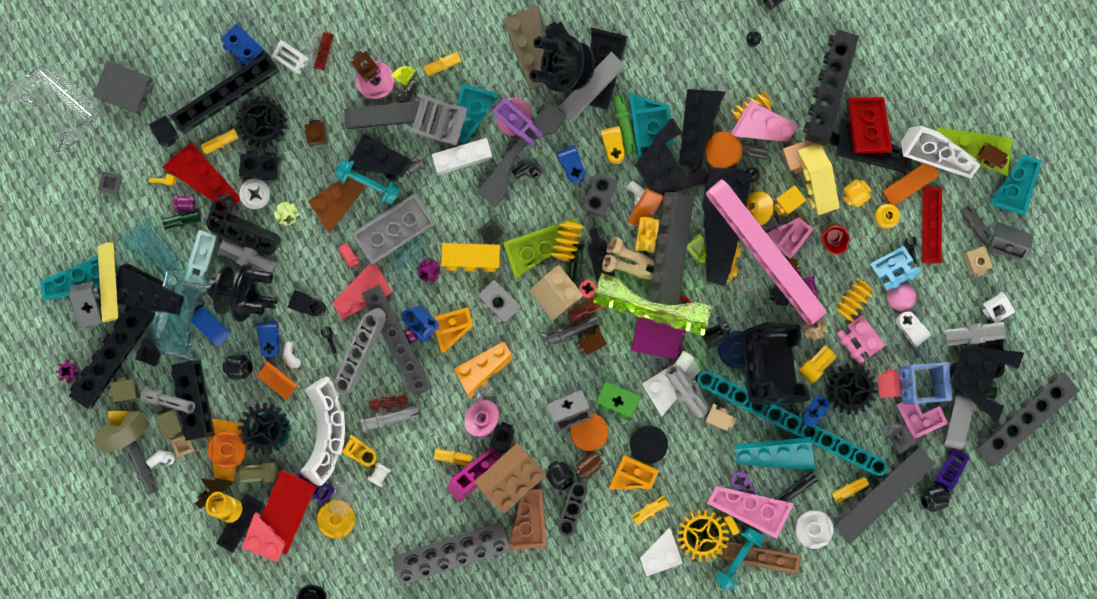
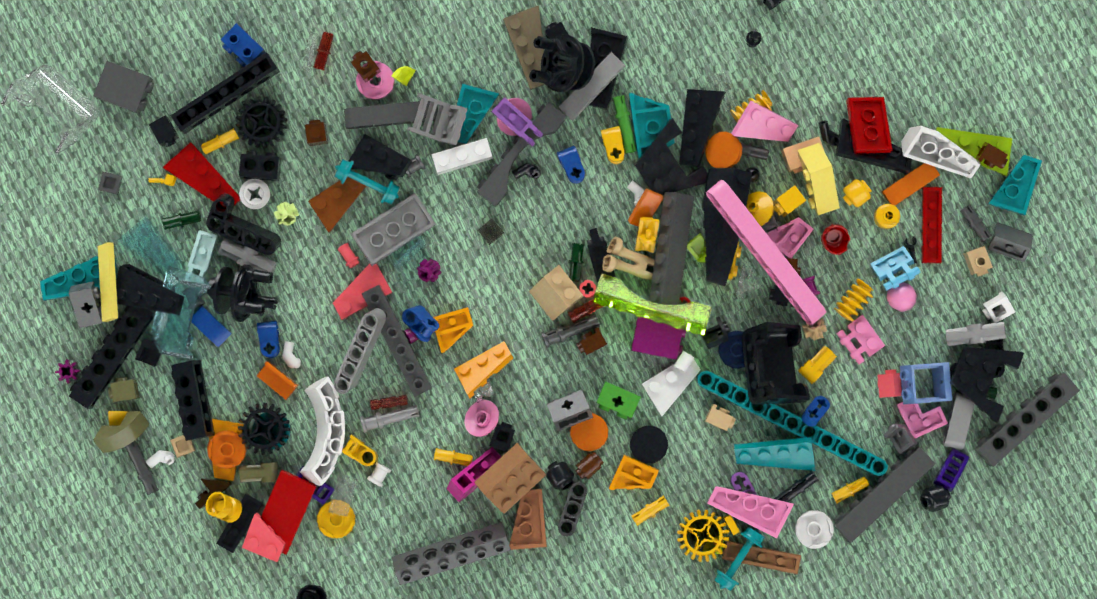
(160, 399): light grey pin -> none
(167, 423): olive brick -> none
(184, 202): magenta bush -> none
(237, 367): black head -> none
(299, 63): white tile -> none
(303, 303): black piece -> none
(329, 340): black hand -> none
(408, 92): clear smoke arm -> none
(442, 64): yellow axle -> none
(470, 257): yellow brick -> none
(494, 291): light grey brick -> none
(532, 248): lime wing -> none
(567, 240): yellow piece -> none
(603, 196): dark grey brick -> none
(661, 554): white wing -> none
(687, 391): light grey piece -> none
(847, 44): black brick -> none
(850, 398): black gear -> none
(914, 330): white piece -> none

